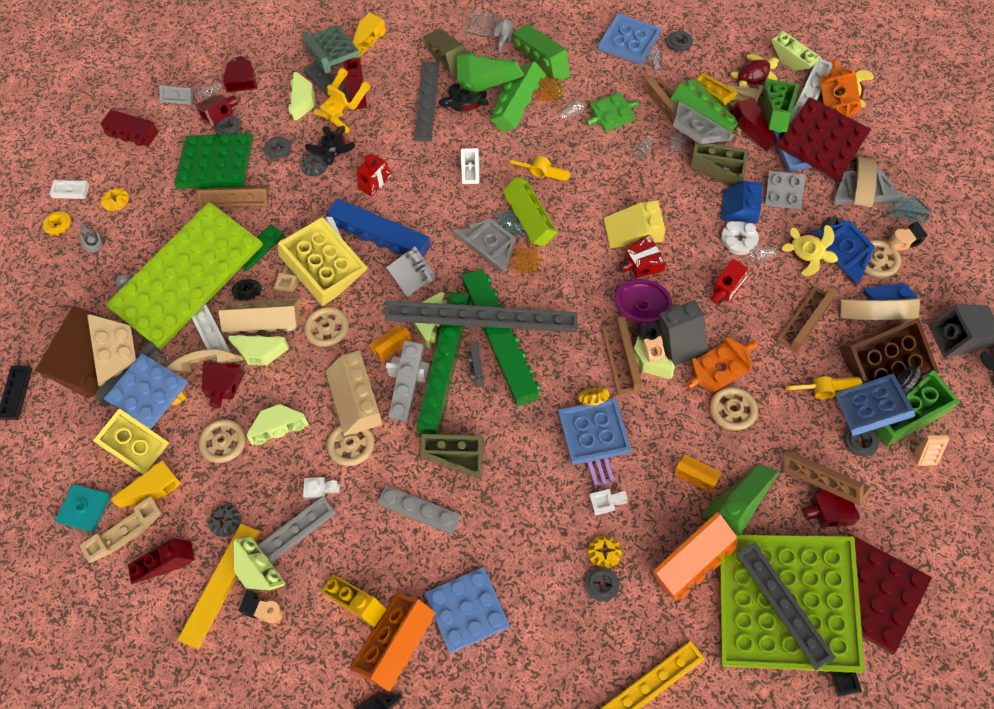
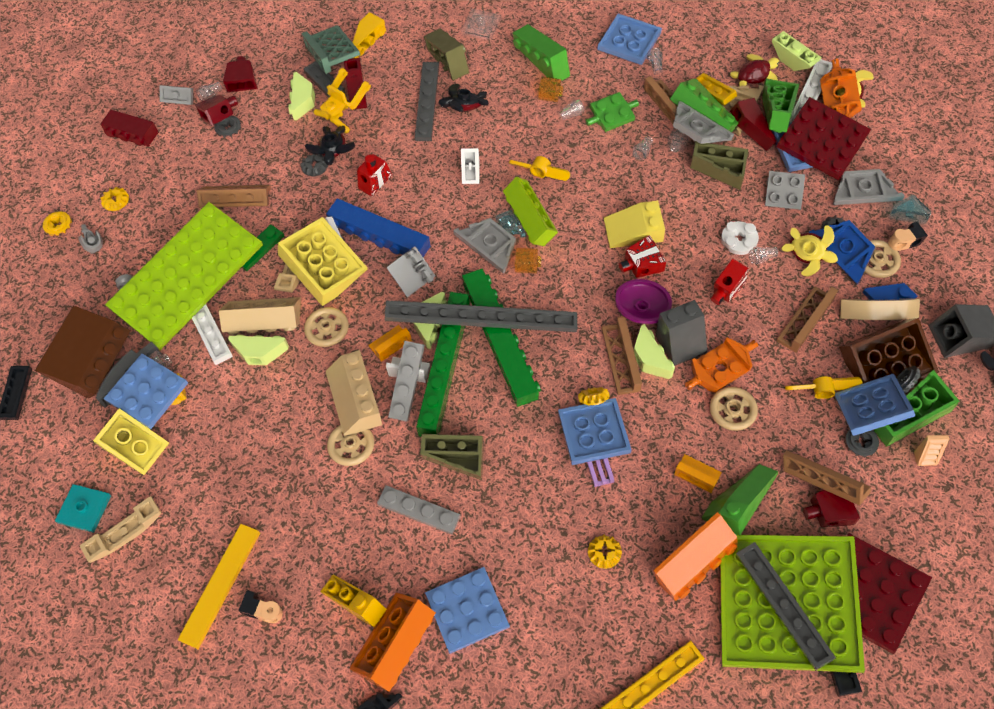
(69, 189): white plate -> none
(111, 347): tan wing -> none
(155, 483): yellow slope -> none
(161, 560): dark red slope -> none
(182, 364): tan slope -> none
(214, 161): green plate -> none
(220, 381): dark red torso -> none
(228, 454): tan plate -> none
(229, 526): dark grey gear -> none
(239, 288): black gear -> none
(254, 567): yellowish green slope -> none
(271, 147): dark grey gear -> none
(275, 423): yellowish green slope -> none
(296, 529): light grey plate -> none
(317, 487): white plate -> none
(474, 358): dark grey plate -> none
(483, 73): bright green wedge -> none
(504, 30): light grey piece -> none
(516, 96): bright green wedge -> none
(604, 502): white plate -> none
(610, 578): dark grey gear -> none
(651, 341): leg -> none
(679, 36): dark grey gear -> none
(742, 202): blue slope -> none
(865, 181): tan slope -> none

